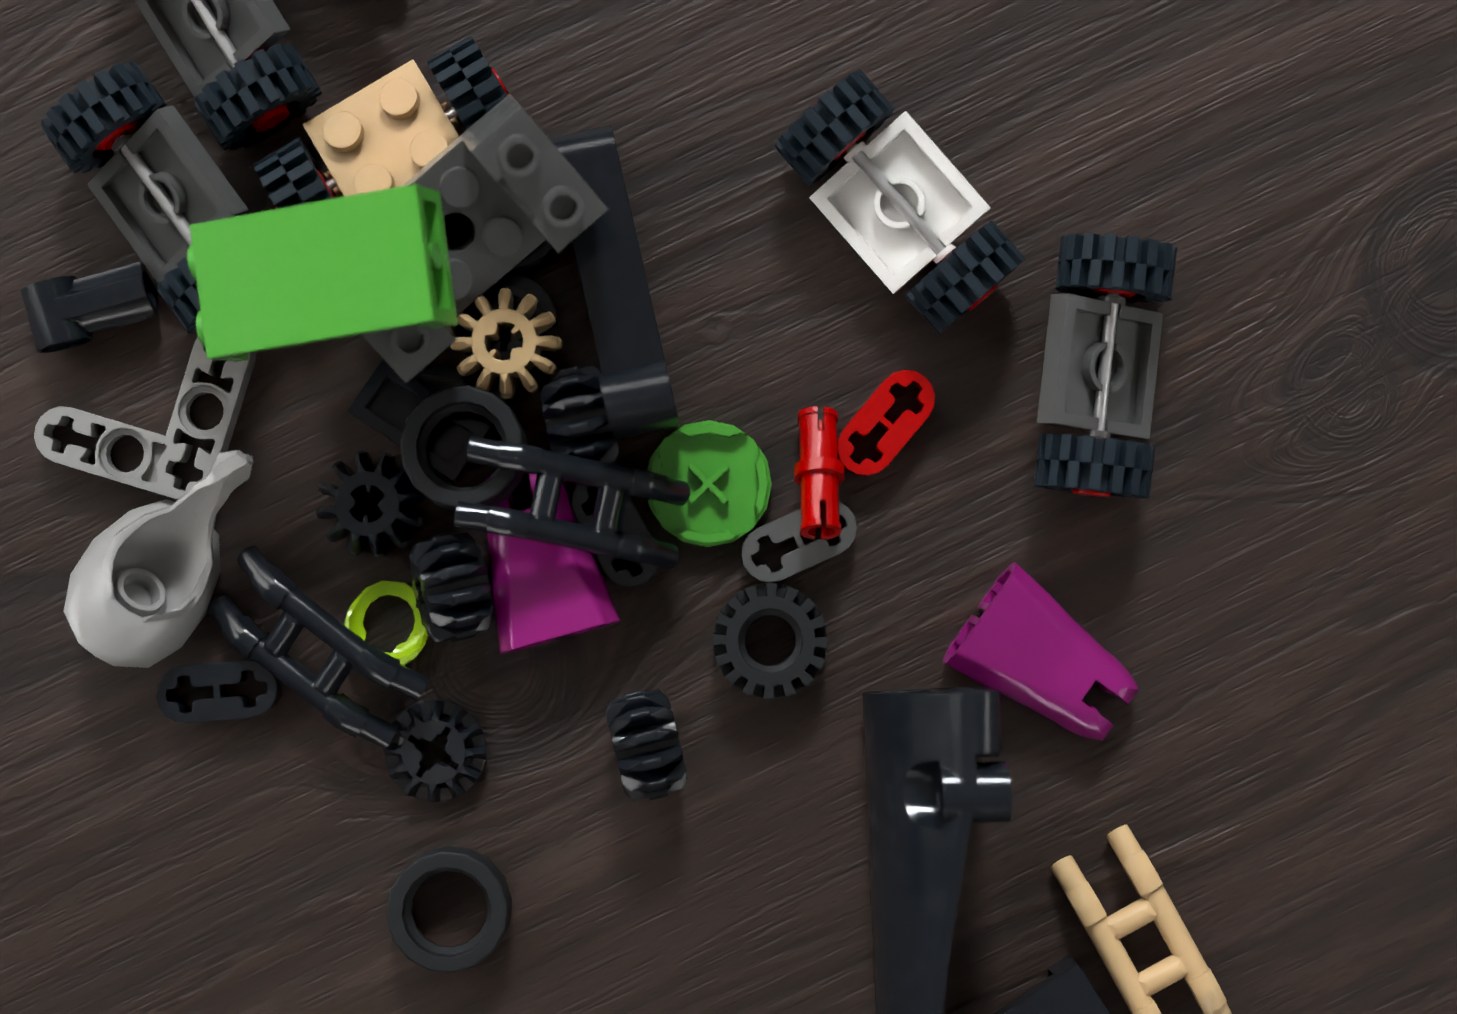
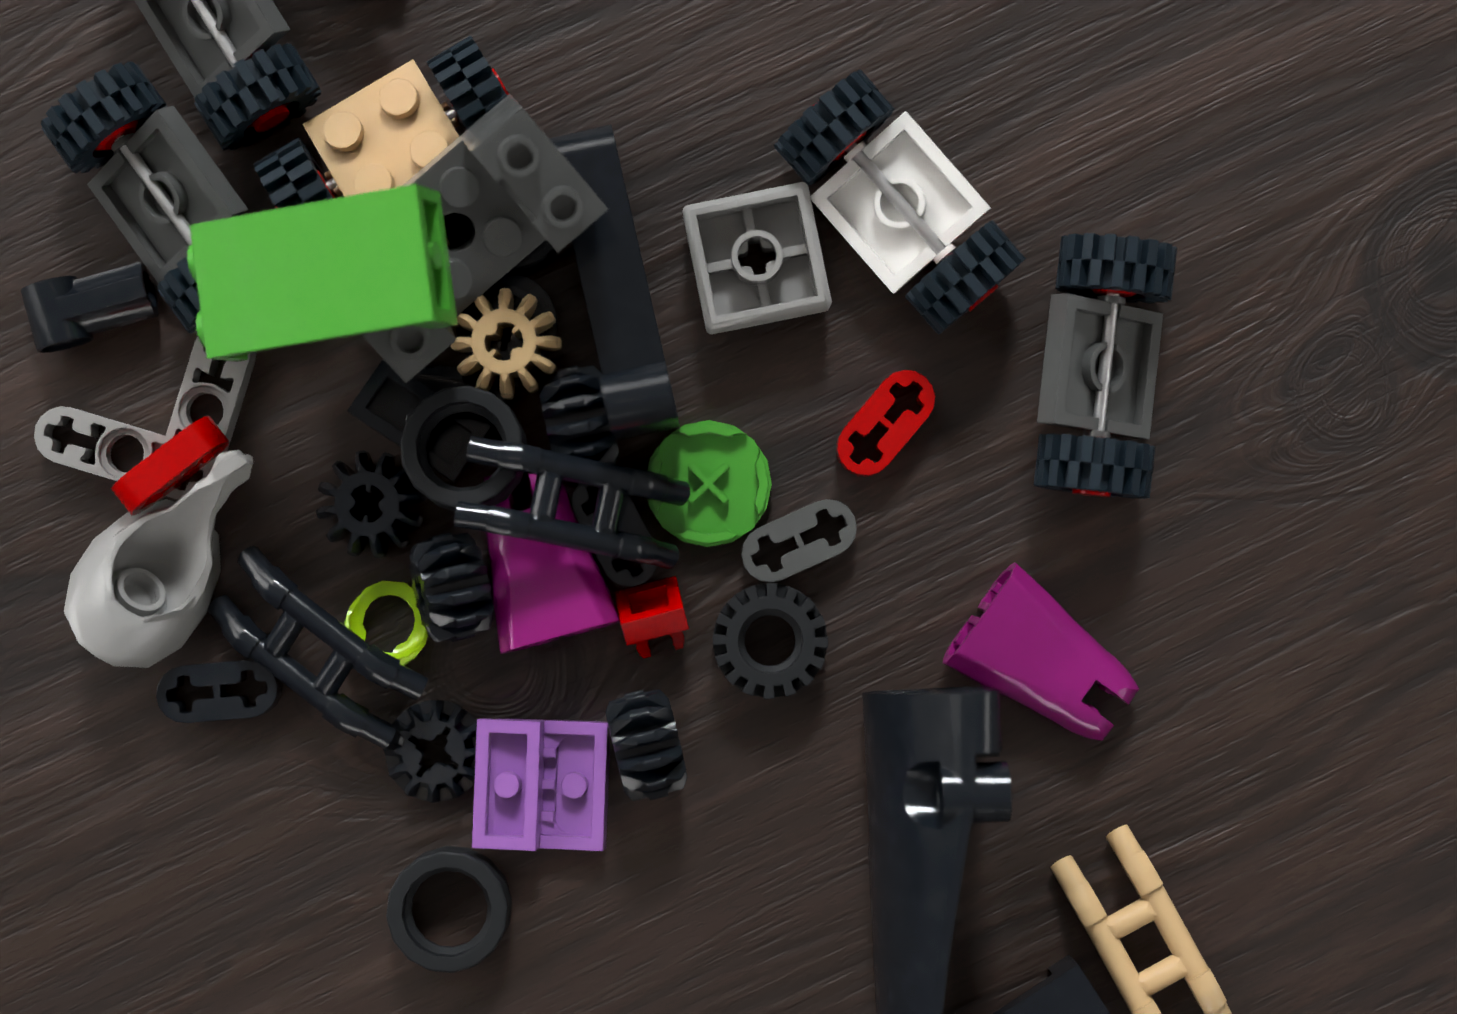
(170, 465): none -> red beam
(541, 784): none -> medium lavender slope
(652, 612): none -> red tile
(781, 224): none -> light grey brick
(819, 473): red pin -> none

